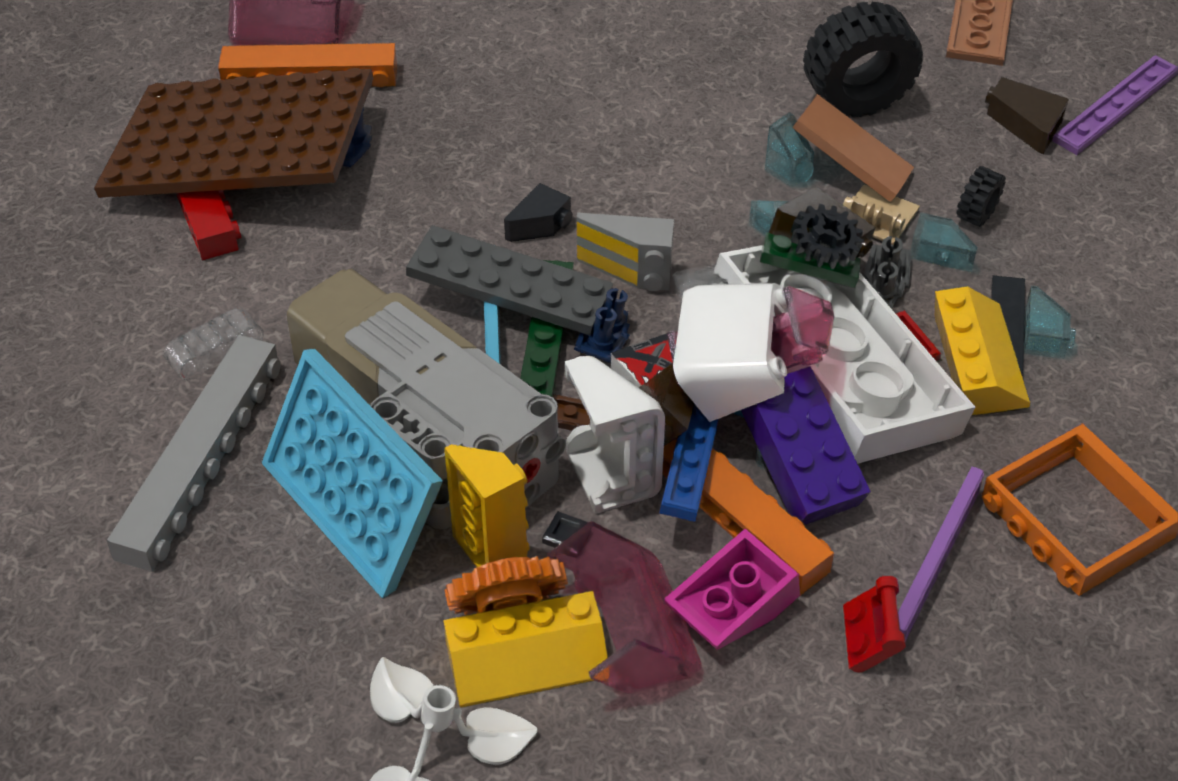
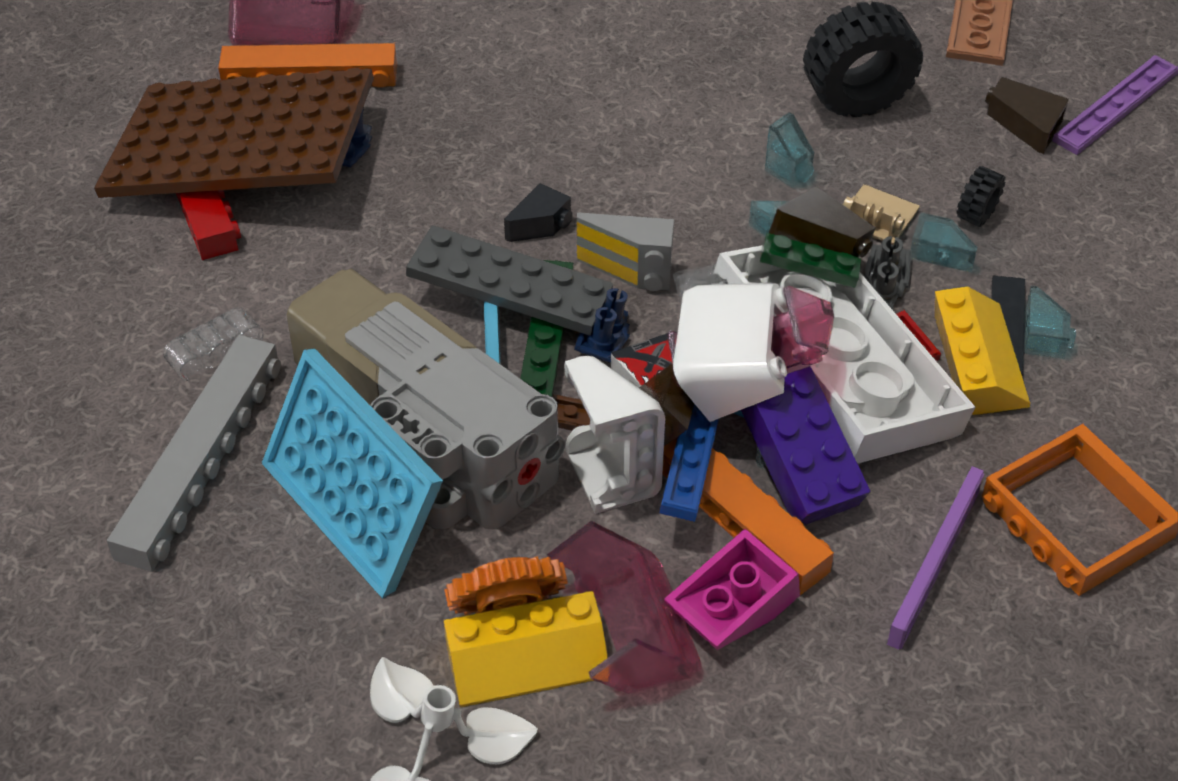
(486, 504): yellow slope -> none
(561, 529): black tile -> none
(826, 236): black gear -> none
(853, 148): nougat tile -> none
(873, 625): red plate -> none

